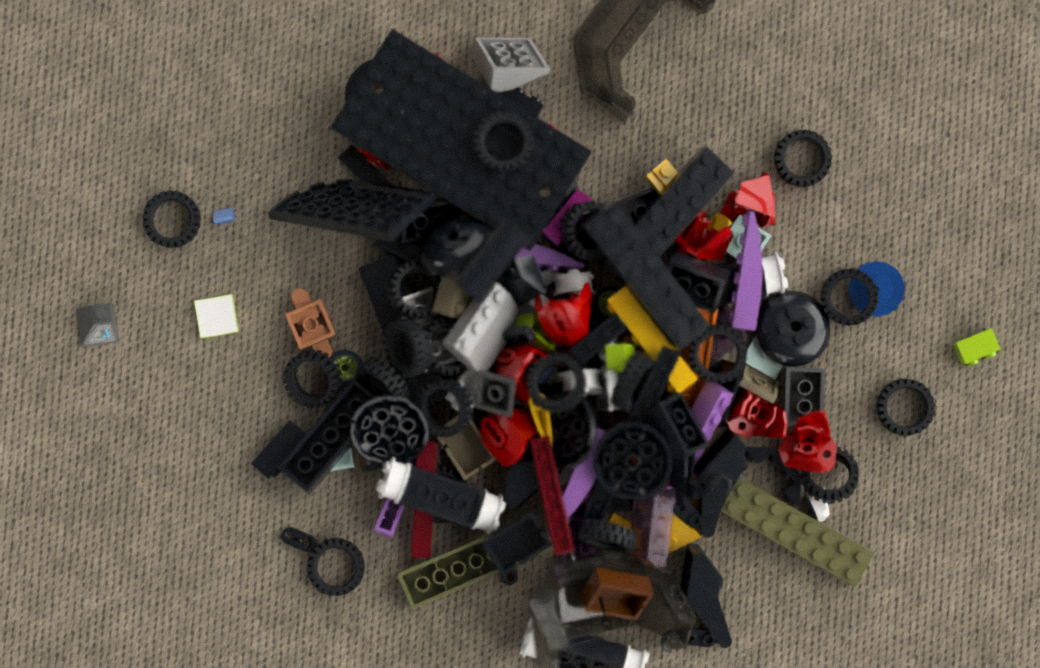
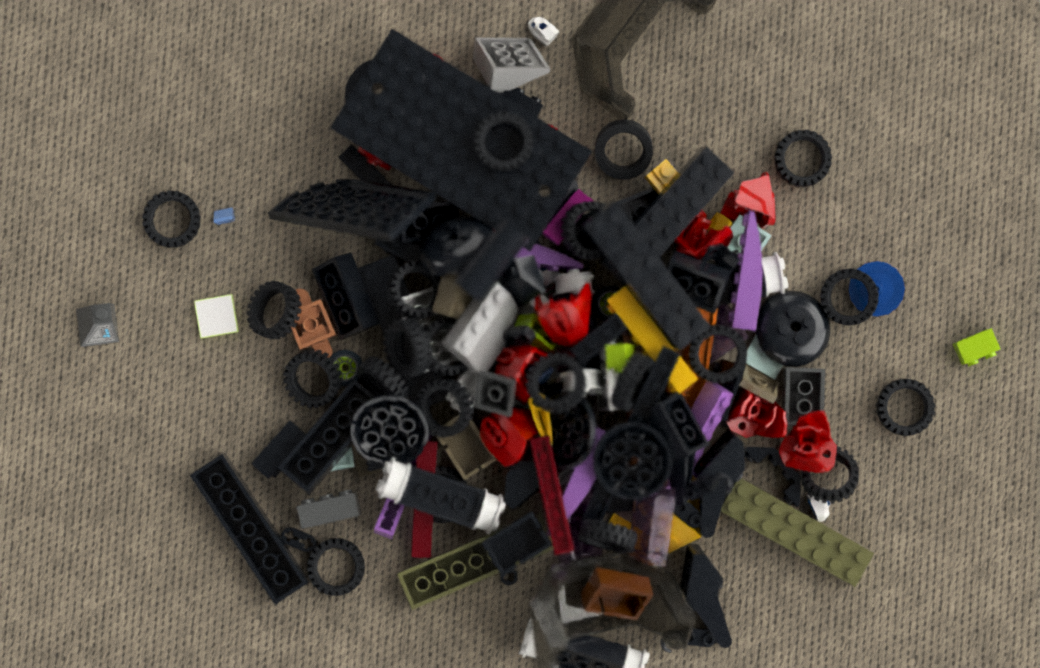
(249, 528): none -> black brick
(289, 315): none -> black tyre
(328, 509): none -> dark grey brick
(345, 296): none -> black brick
(542, 30): none -> white rock
(629, 171): none -> black tyre
(722, 256): none -> black bracket

